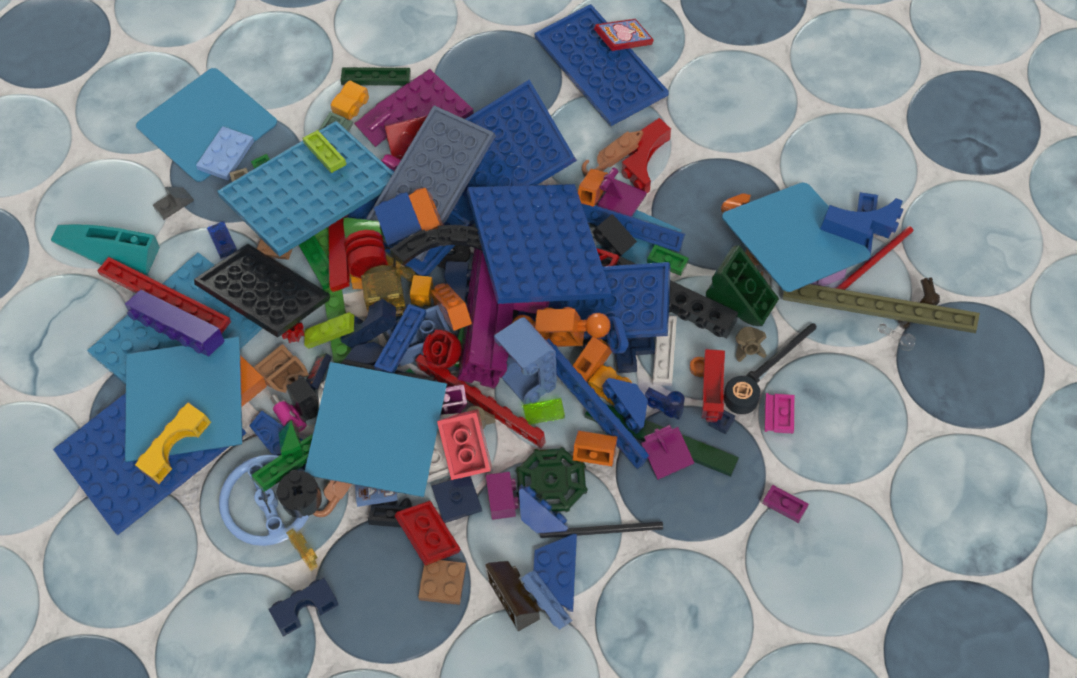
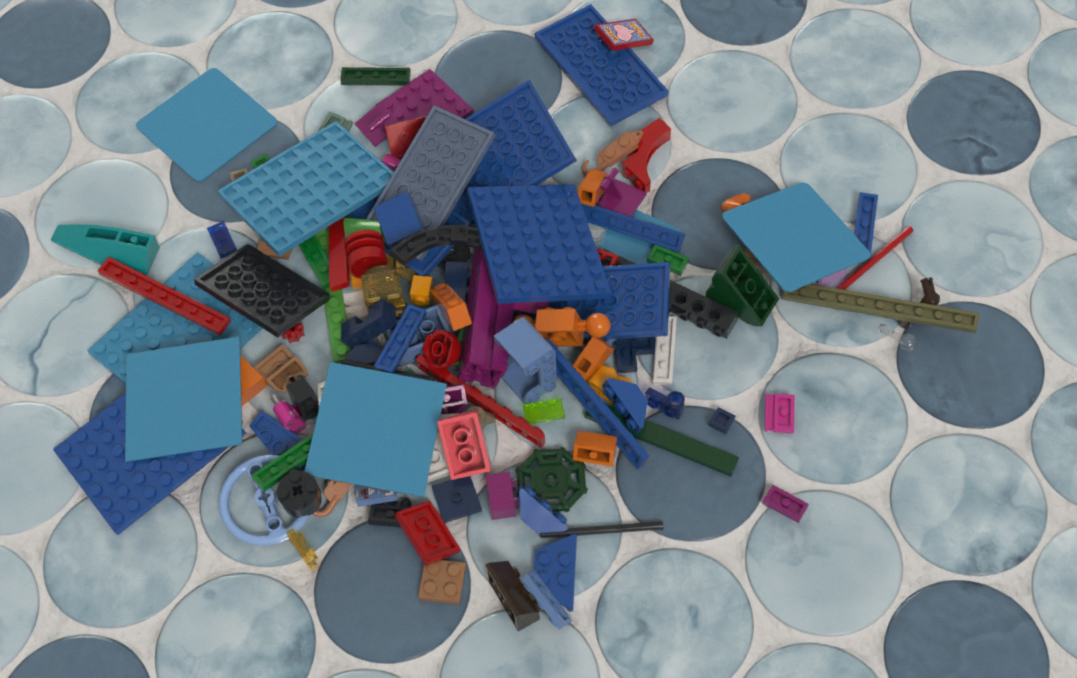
(174, 201): dark grey slope -> none
(174, 323): dark purple brick -> none
(187, 423): yellow arch -> none
(225, 153): light blue plate -> none
(286, 612): dark blue arch -> none
(289, 439): green slope -> none
(318, 370): dark blue tile -> none
(324, 151): lime plate -> none
(329, 330): lime plate -> none
(349, 100): light orange brick -> none
(425, 209): orange brick -> none
(614, 236): black brick -> none
(616, 335): blue plate -> none
(667, 451): magenta plate -> none
(697, 366): orange tile -> none
(713, 385): red arch -> none
(741, 395): black wheel -> none
(749, 342): dark tan brick -> none
(781, 353): black bar -> none
(860, 225): blue arch -> none

